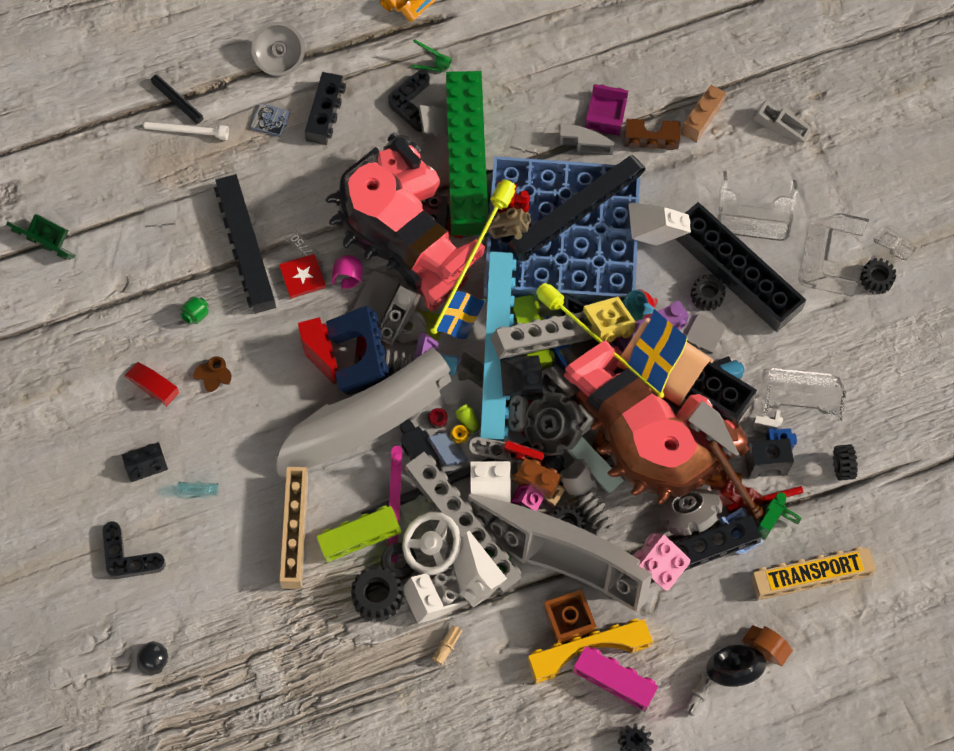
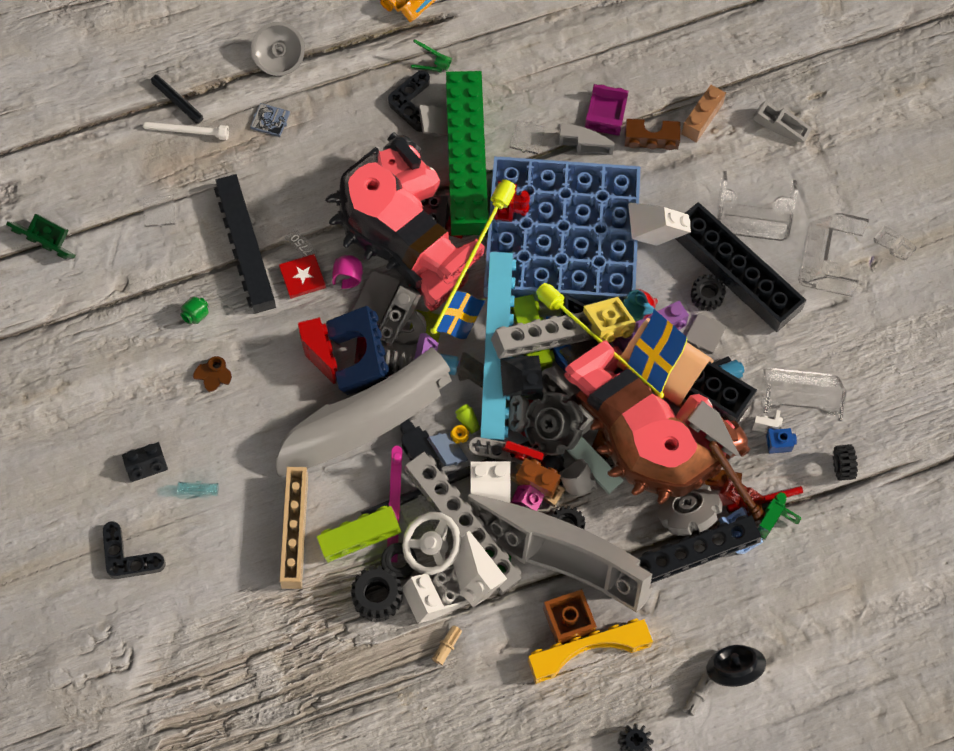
(152, 383): red slope -> none
(152, 658): black hair -> none
(314, 130): black brick -> none
(438, 418): dark red tile -> none
(509, 223): dark tan brick -> none
(576, 207): black beam -> none
(594, 512): light grey piece -> none
(615, 678): dark pink brick -> none
(662, 560): bright pink bracket -> none
(758, 461): black piece -> none
(768, 643): dark orange brick -> none
(813, 573): brick -> none
(882, 267): black tyre -> none

